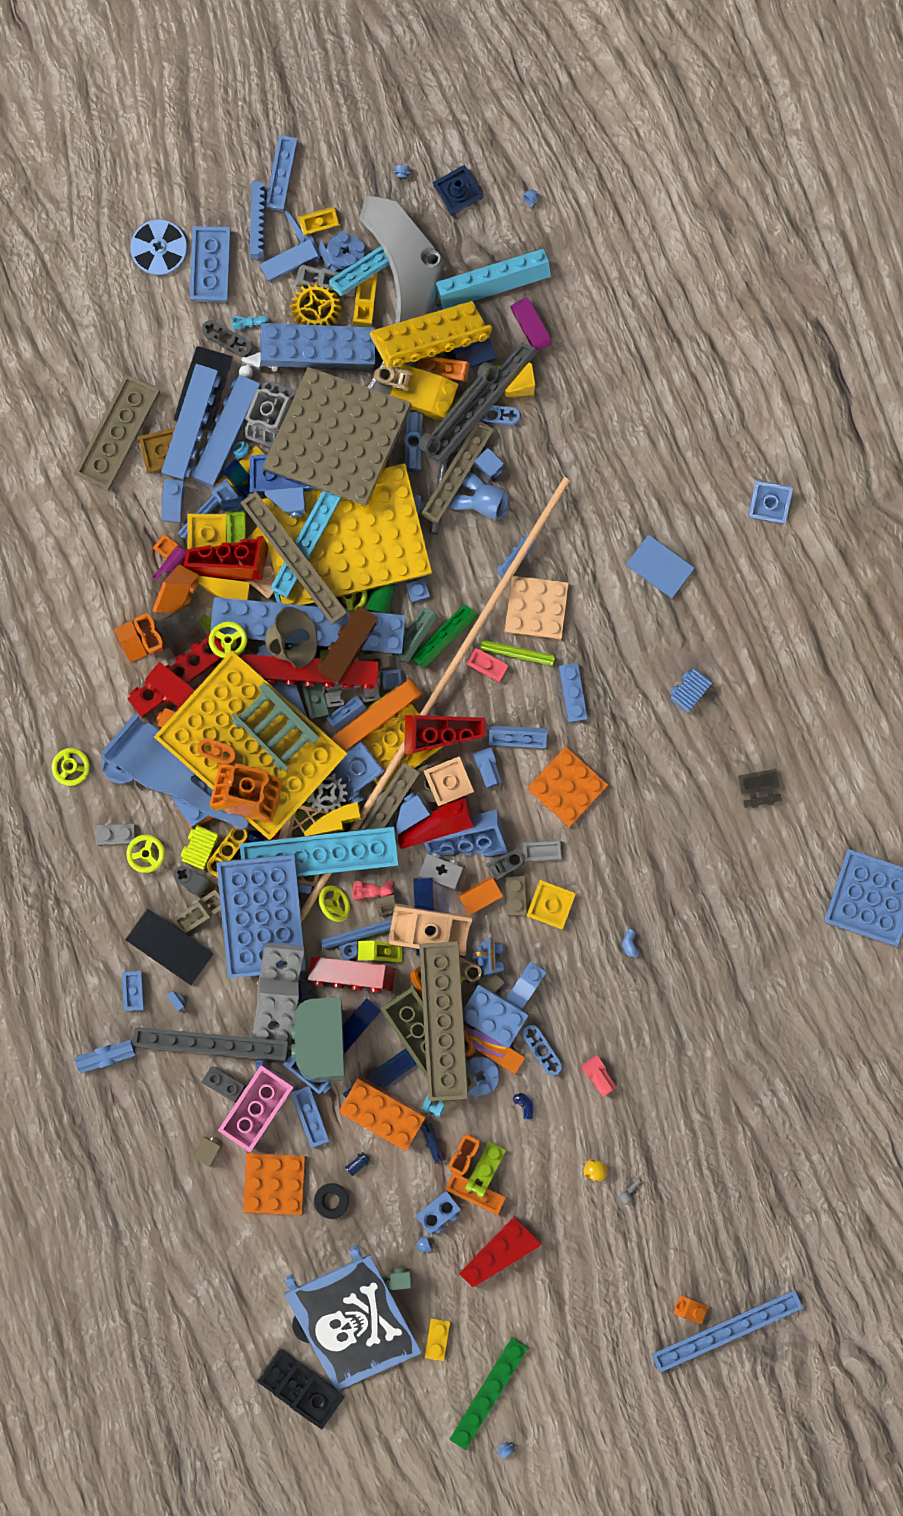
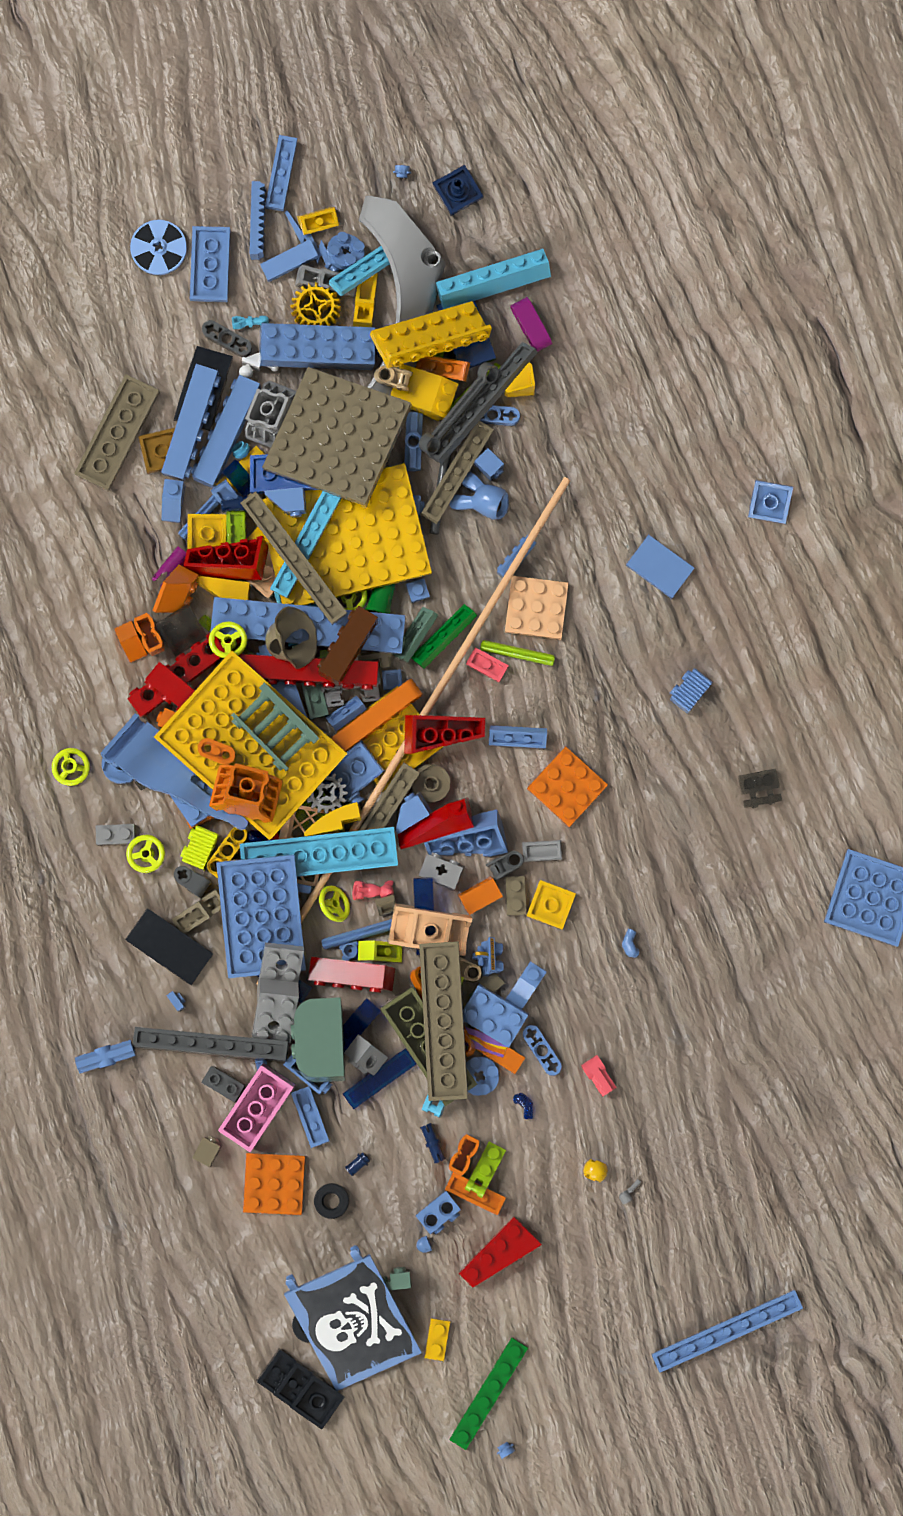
(132, 991): medium blue plate -> none
(165, 546): orange tile -> none
(365, 1056): none -> light grey brick
(382, 1113): orange brick -> none
(448, 781): light nougat plate -> none
(486, 763): medium blue piece -> none
(530, 197): medium blue hinge -> none
(573, 692): medium blue plate -> none
(690, 1309): orange bracket -> none

